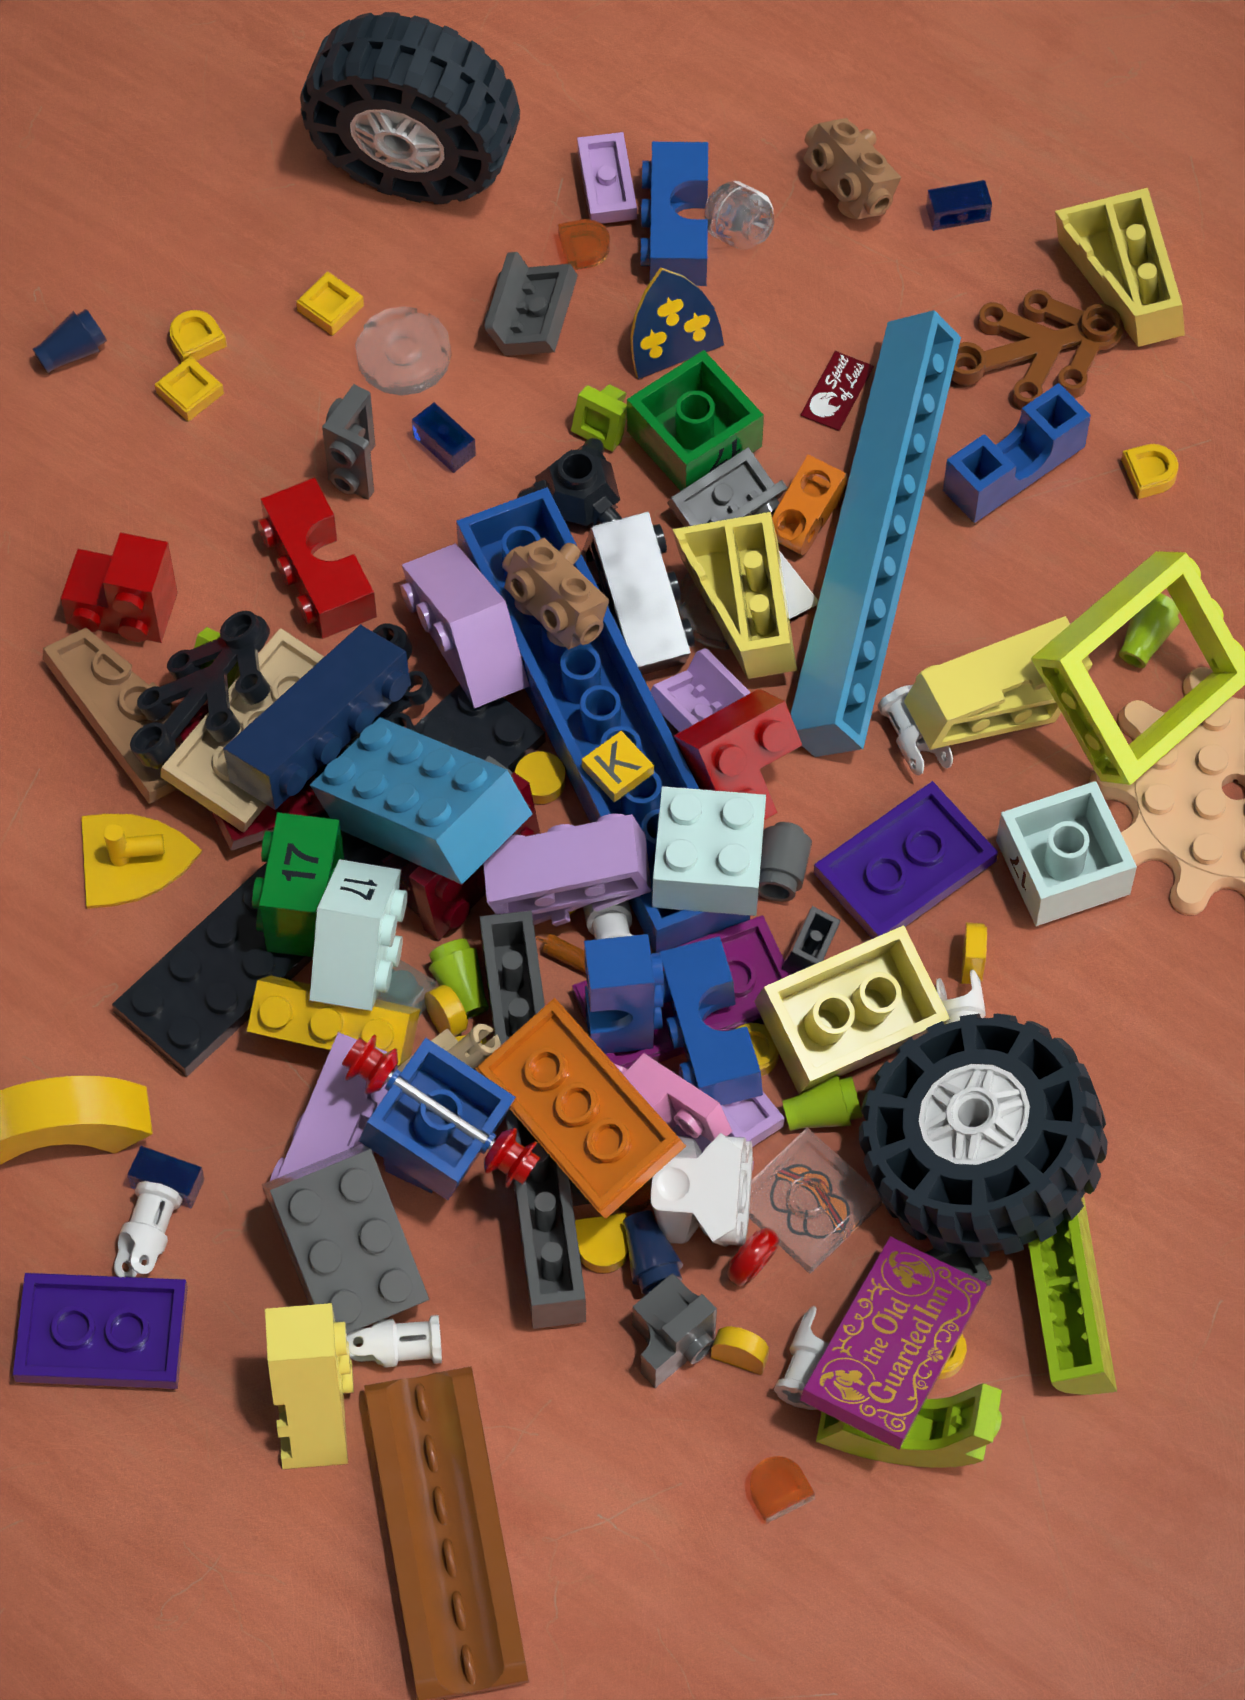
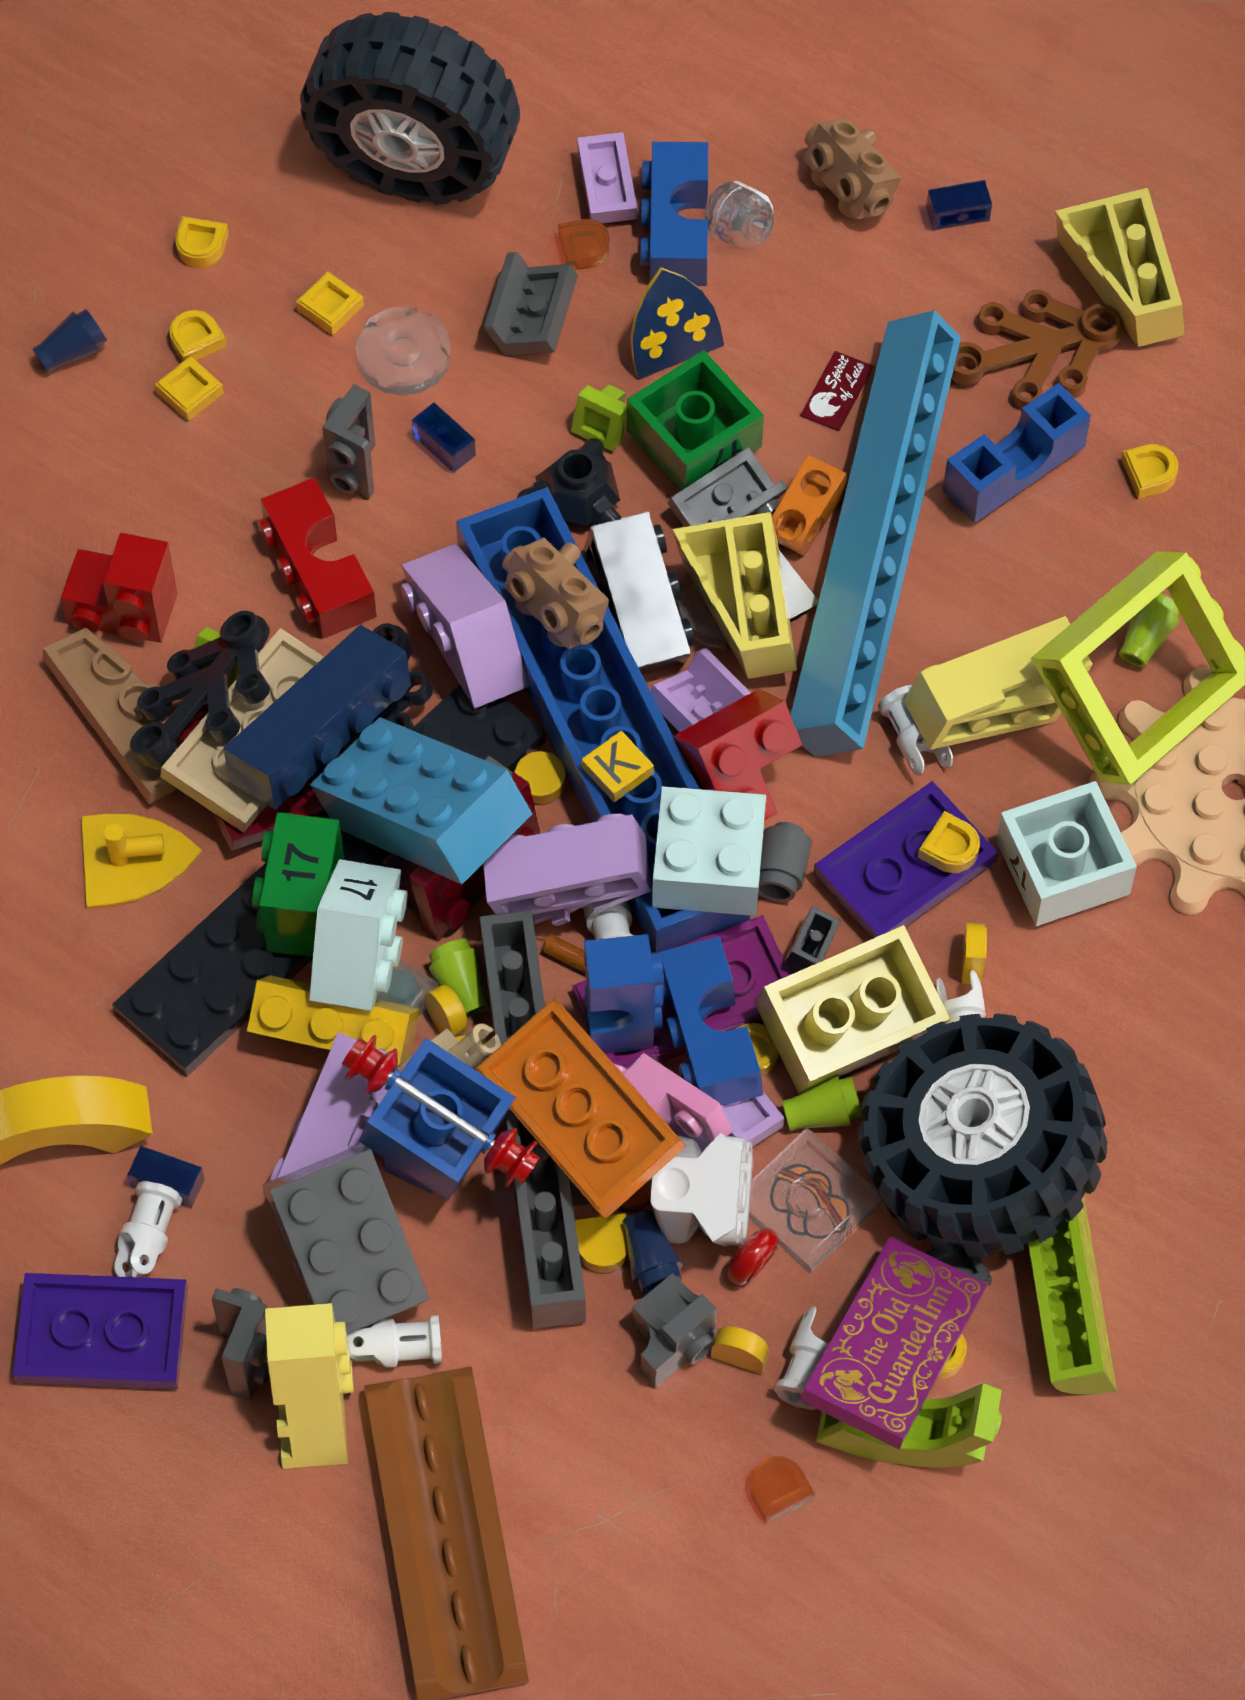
(200, 241): none -> yellow tile
(243, 1322): none -> dark grey bracket
(951, 845): none -> yellow tile

